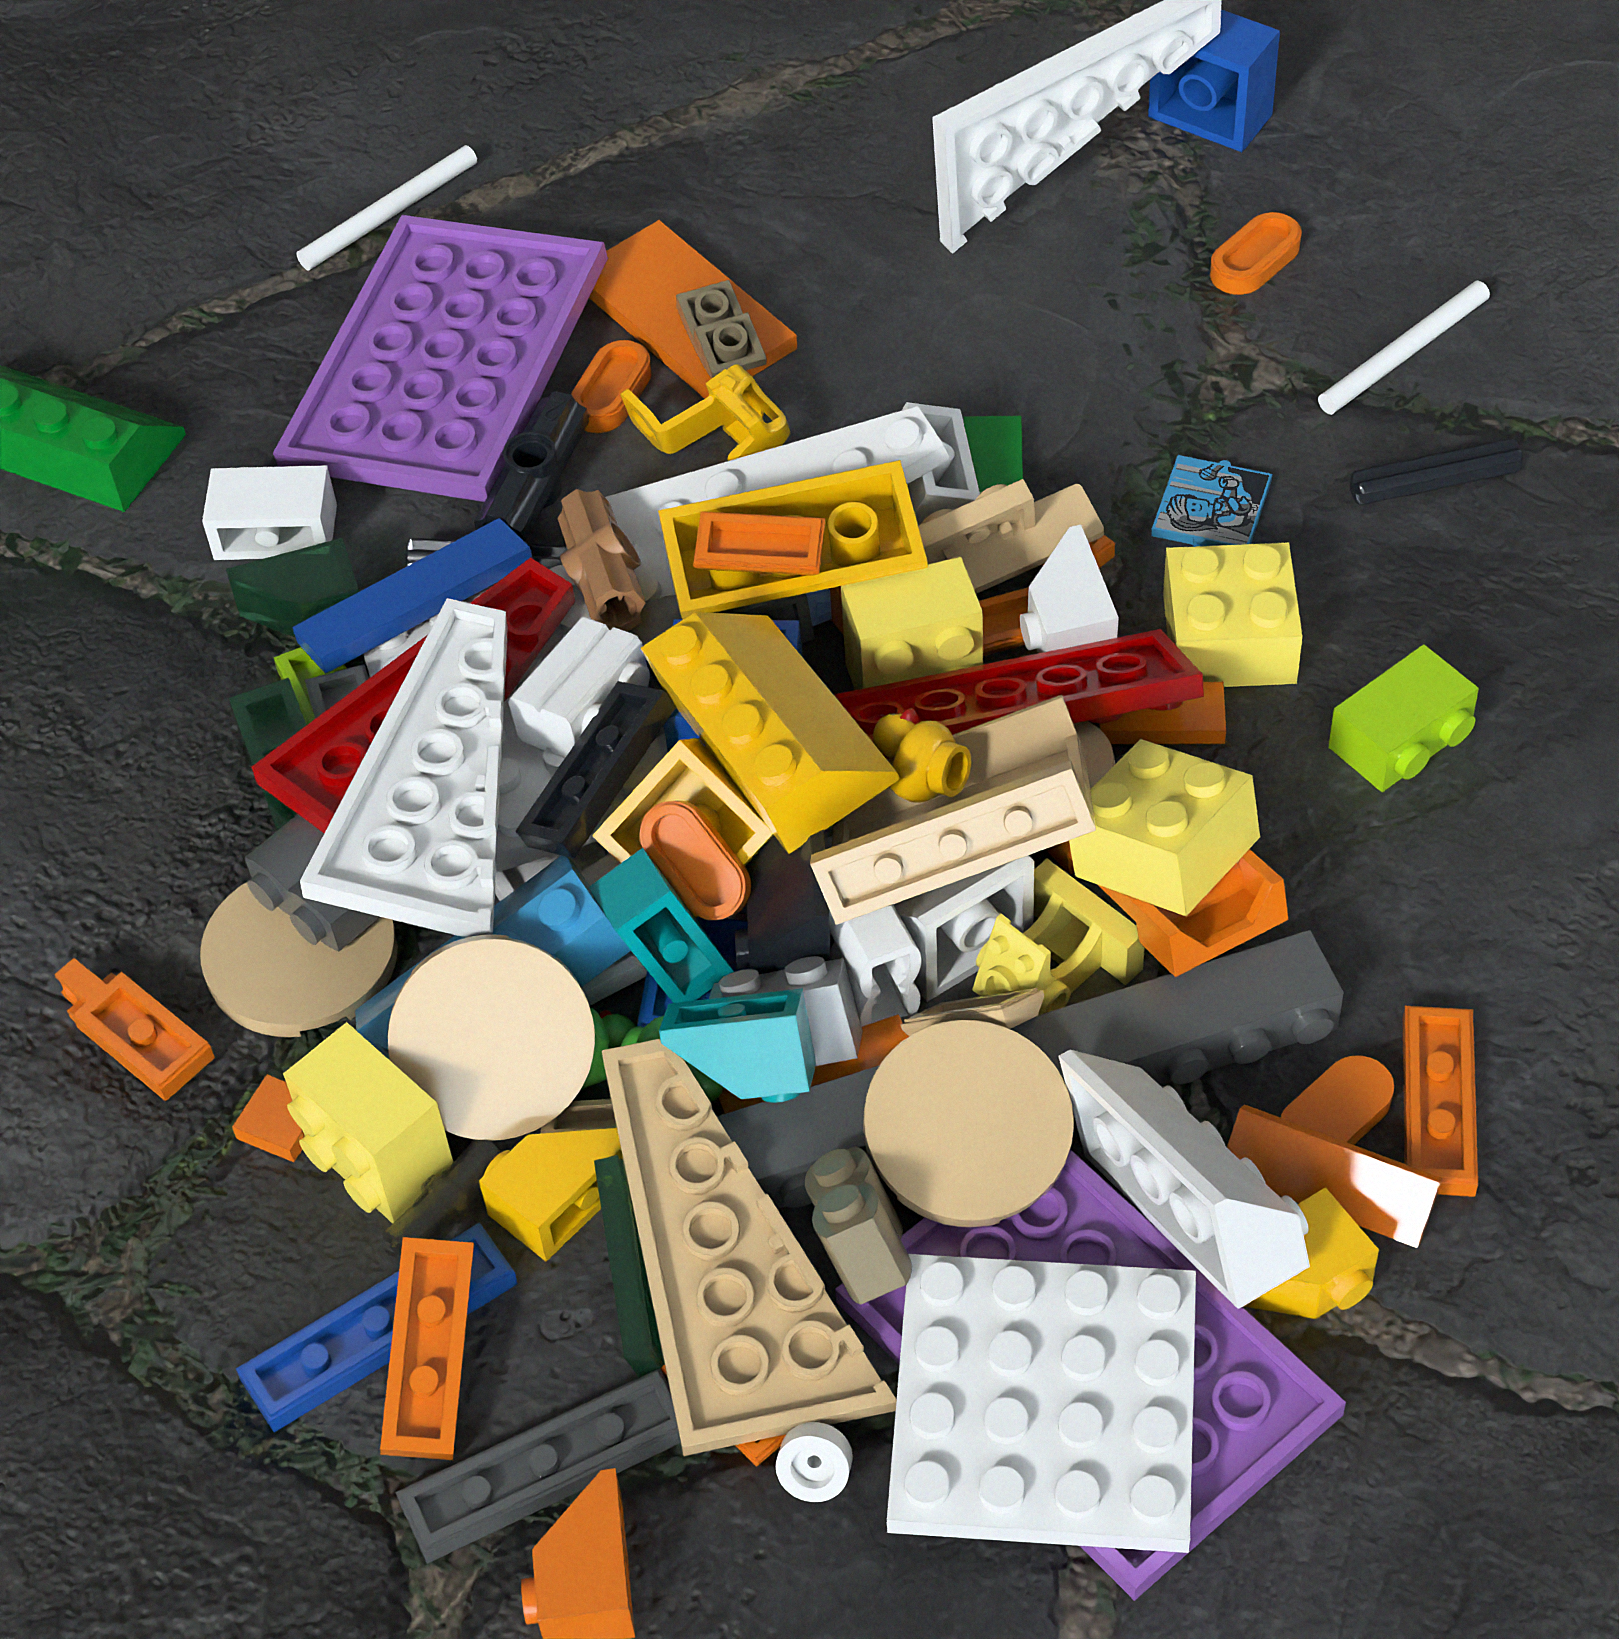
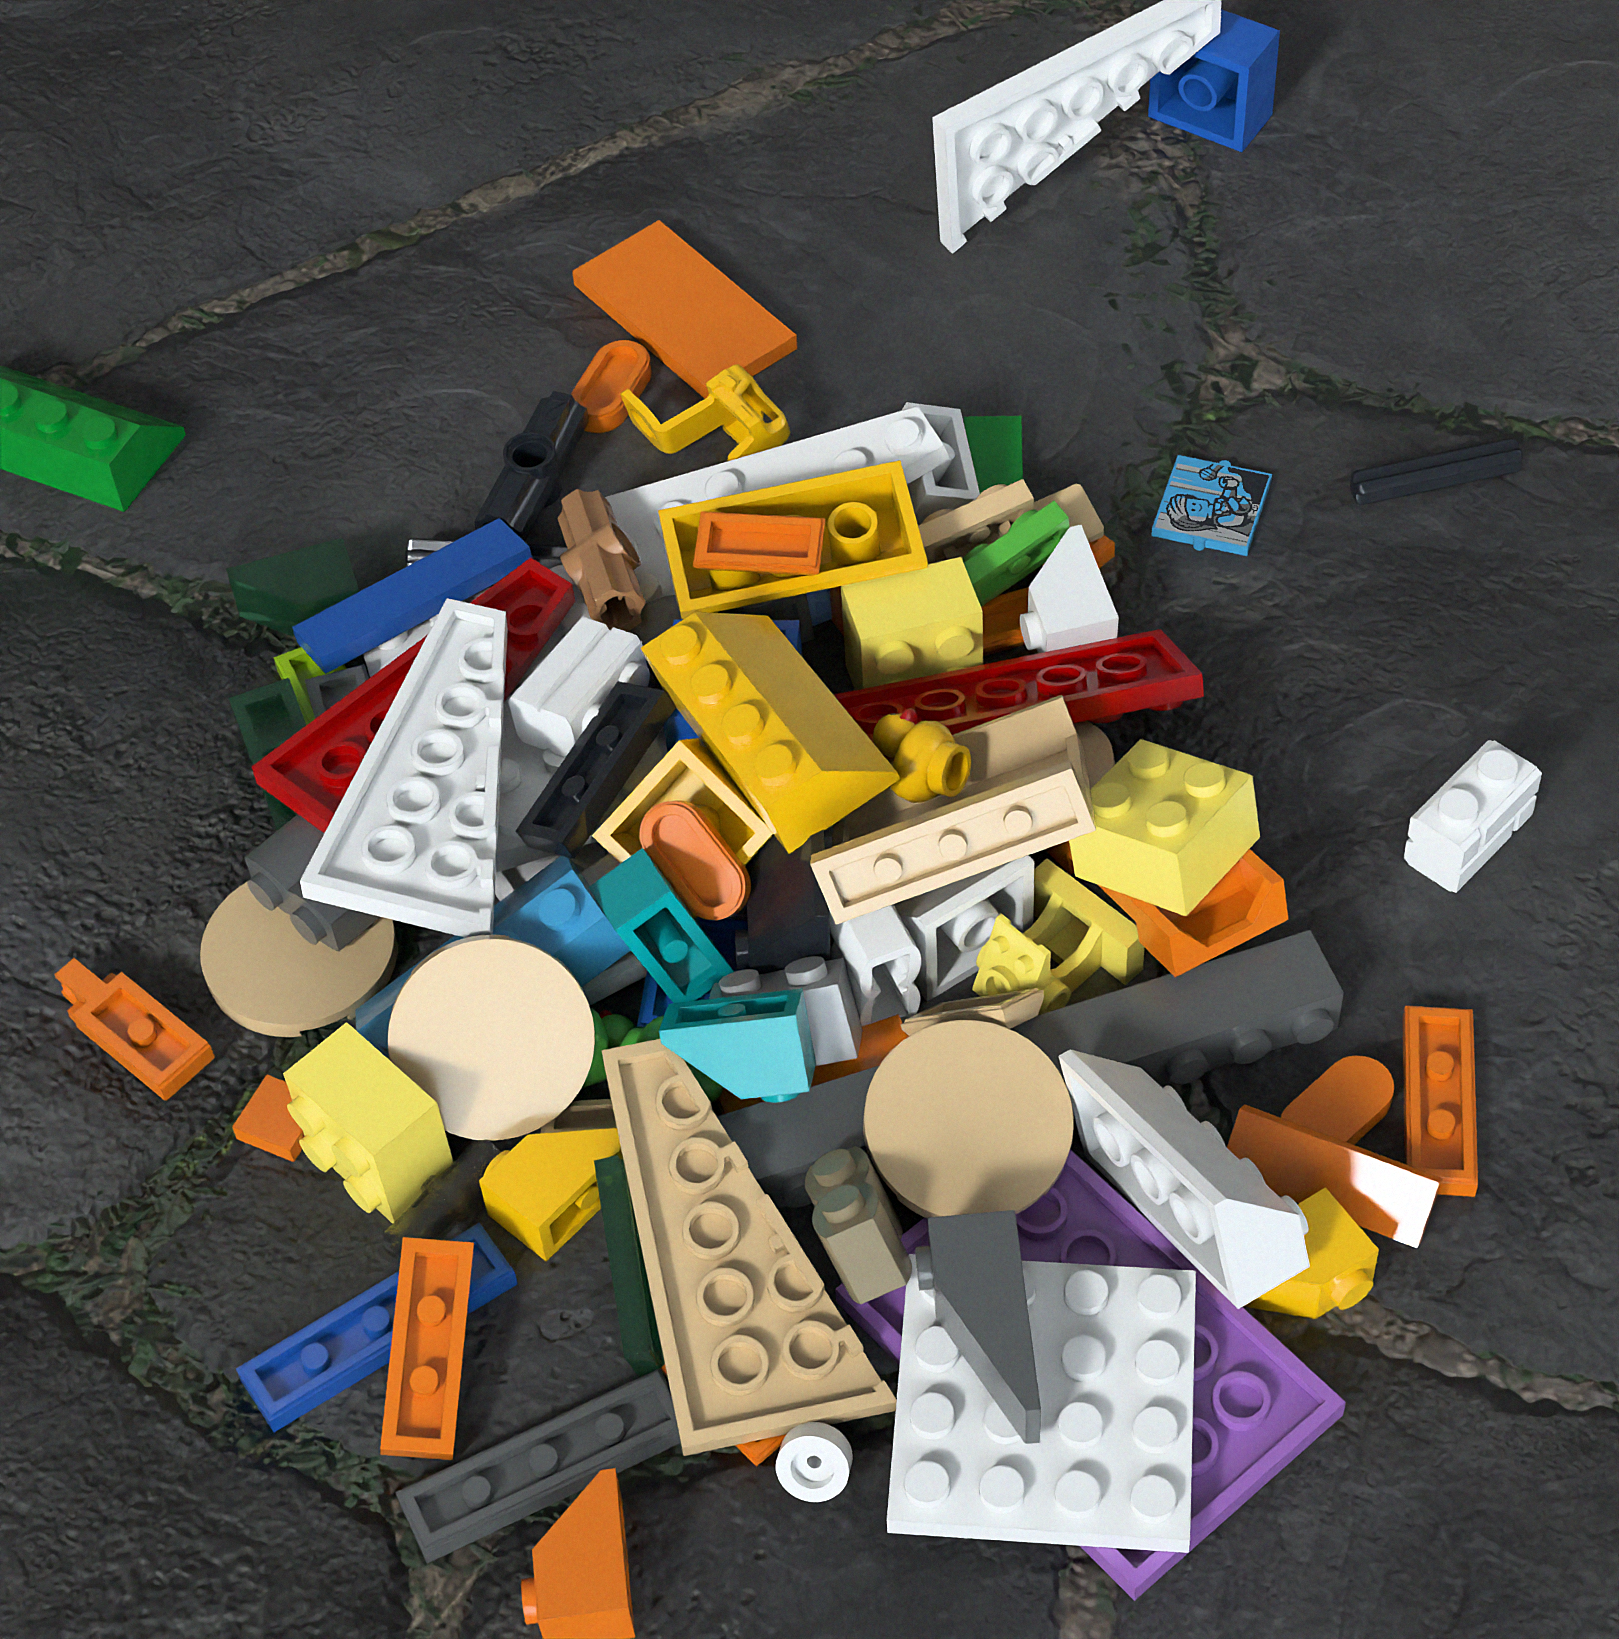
(268, 510): white brick -> none
(386, 207): white bar -> none
(442, 356): medium lavender plate -> none
(719, 328): dark tan slope -> none
(983, 1307): none -> dark grey slope
(1016, 553): none -> bright green plate
(1193, 722): orange tile -> none
(1235, 612): light yellow brick -> none
(1255, 253): orange tile -> none
(1403, 347): white bar -> none
(1403, 718): lime brick -> none
(1472, 815): none -> white brick

